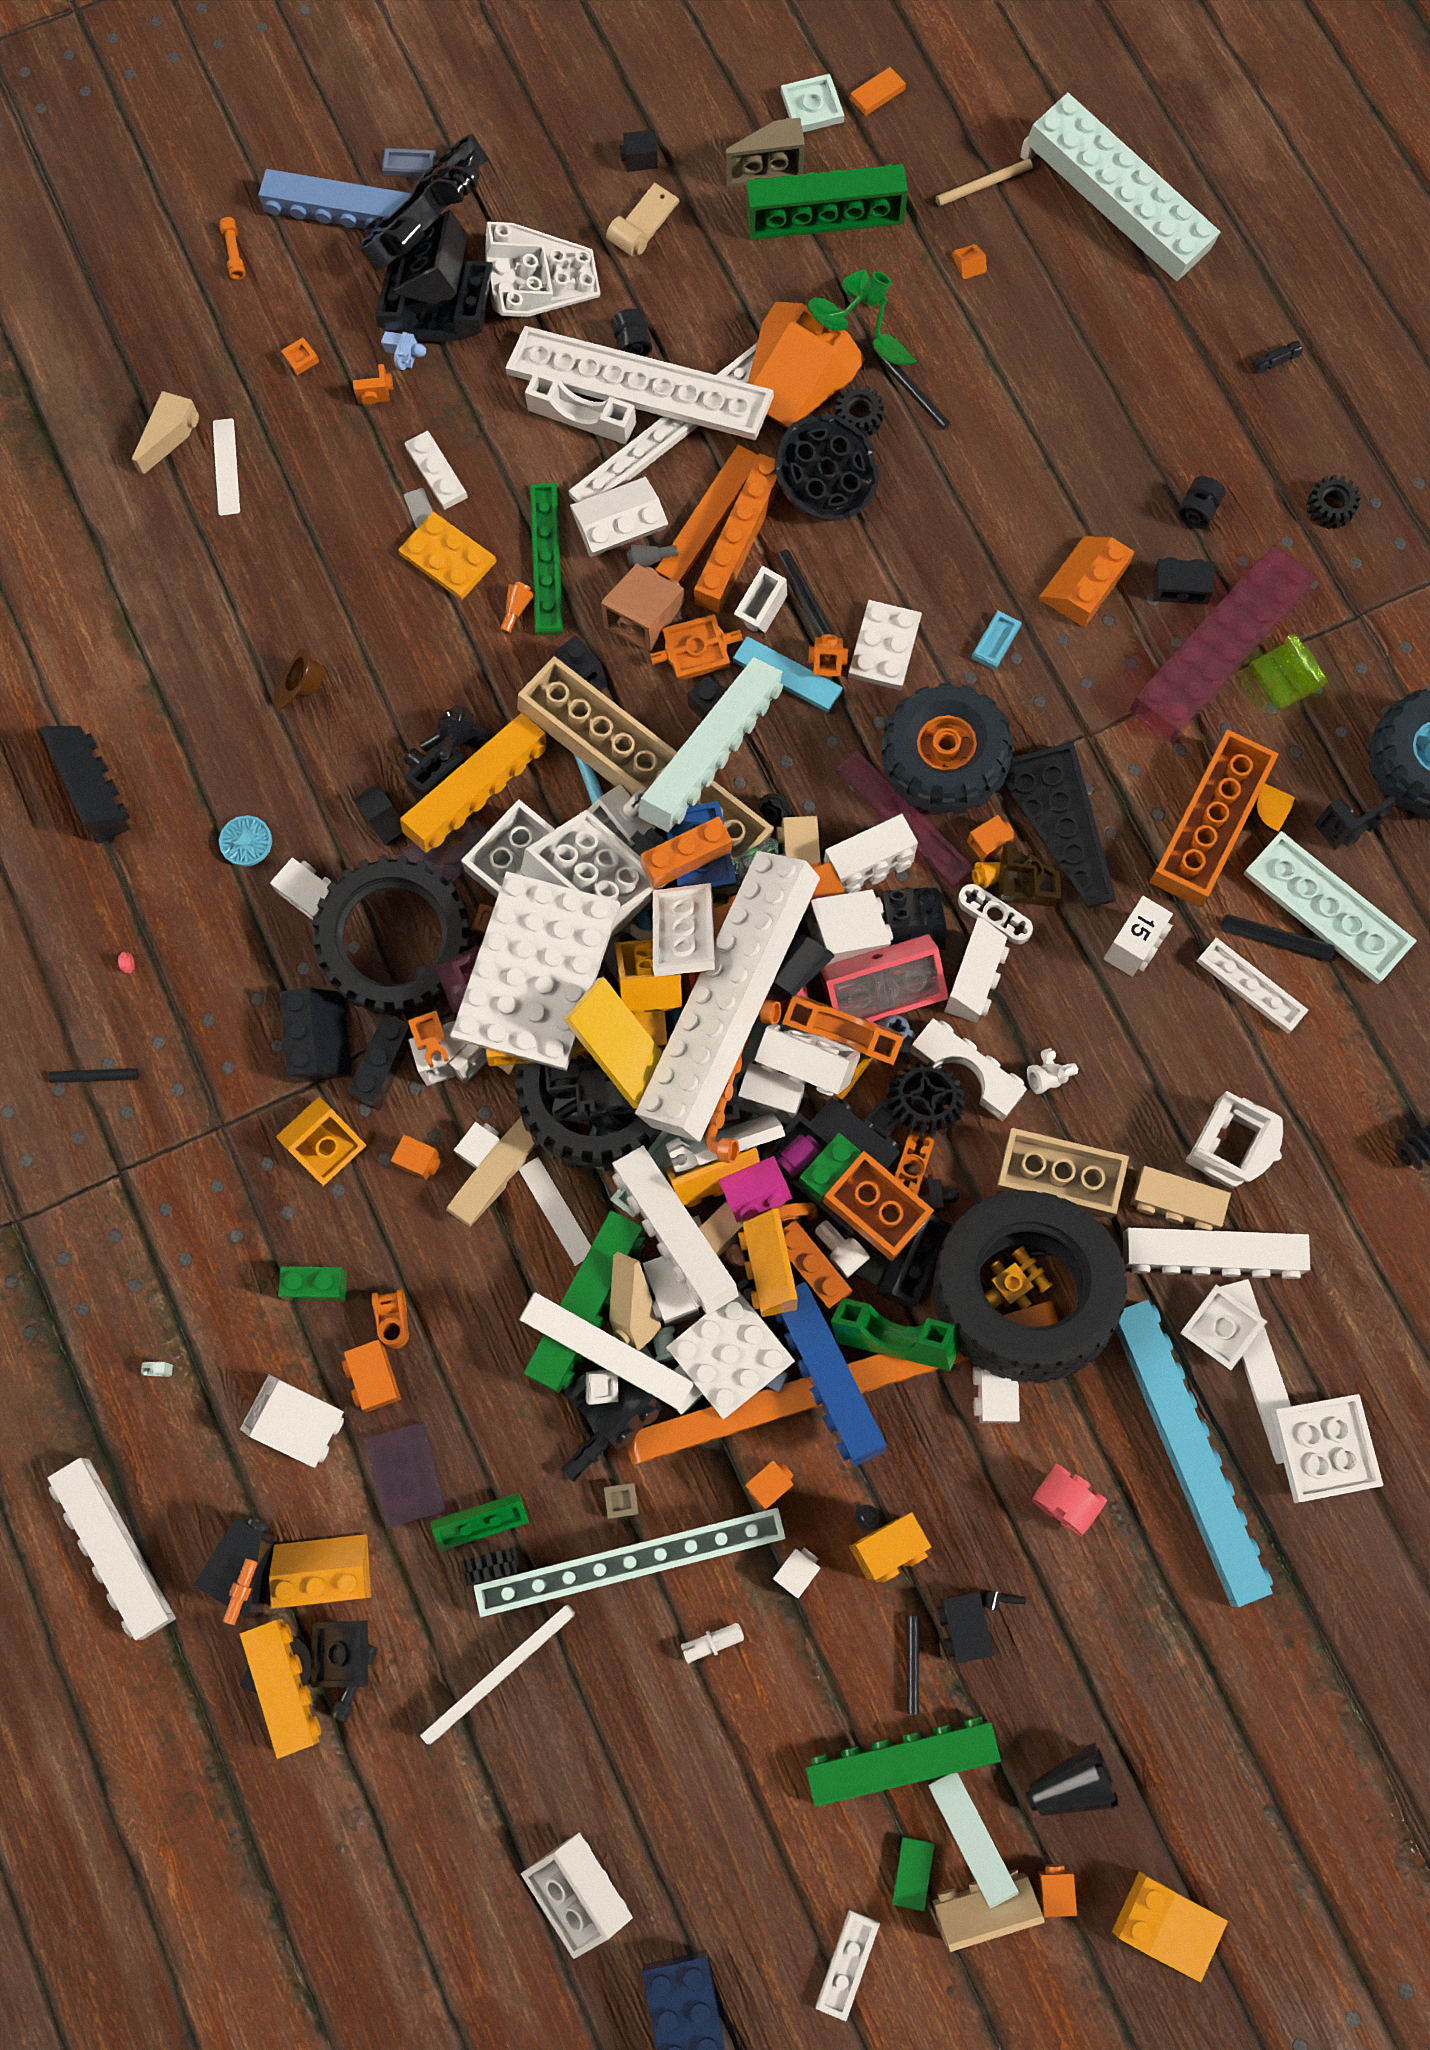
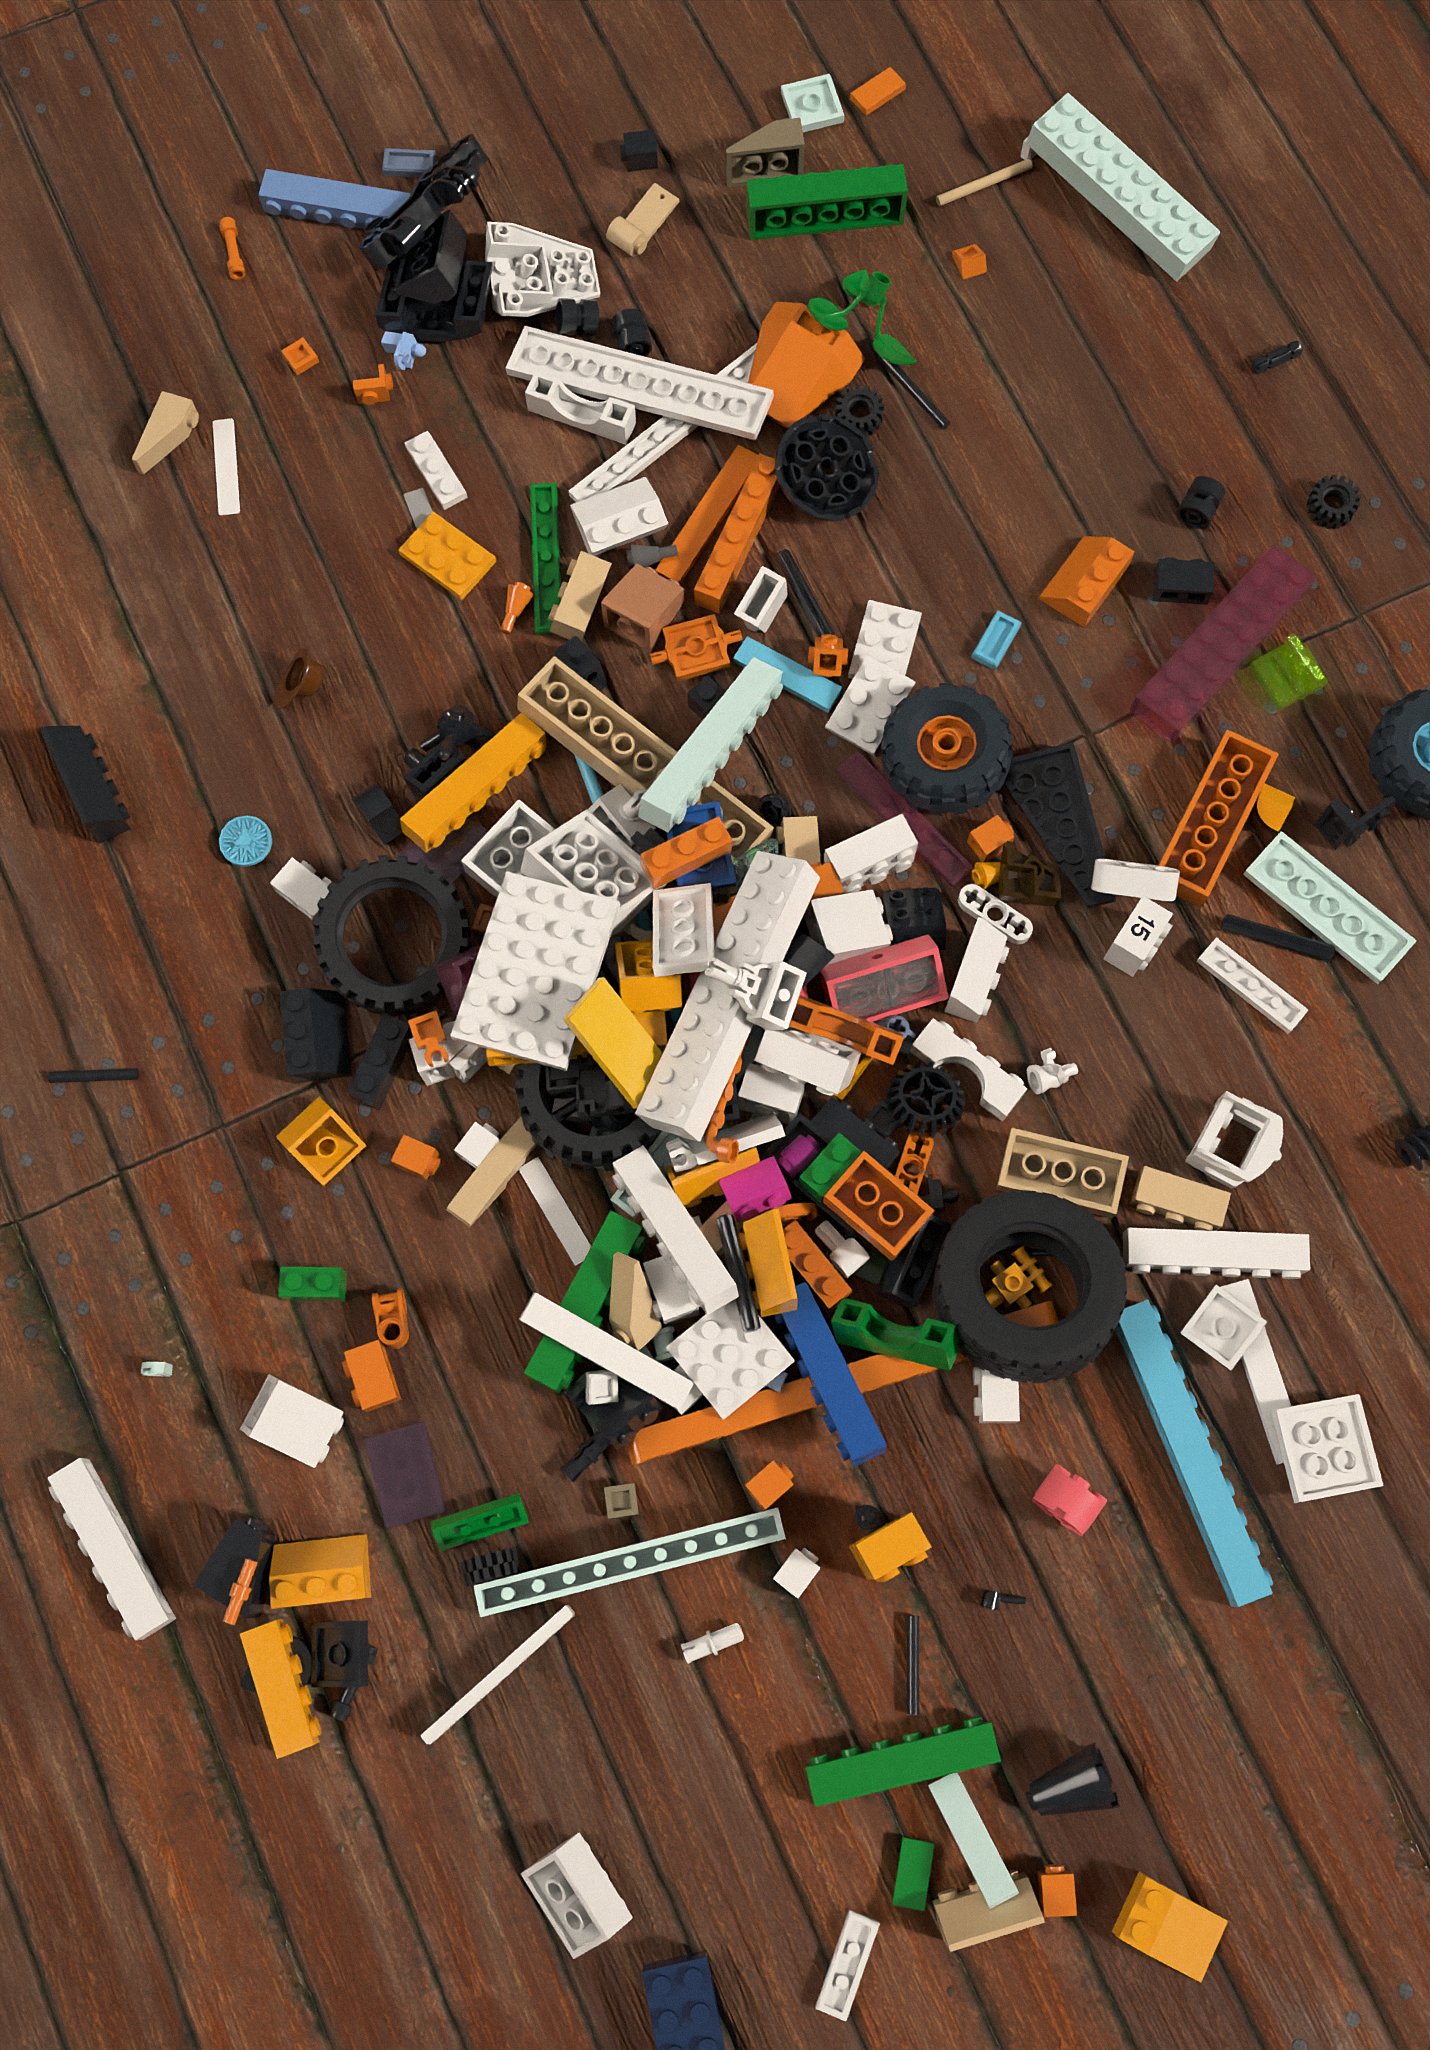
(126, 962): coral piece -> none
(577, 317): none -> black wheel
(579, 596): none -> tan brick
(738, 1272): none -> black axle
(762, 990): none -> white brick
(868, 704): none -> white plate
(965, 1627): black brick -> none
(1135, 879): none -> white beam

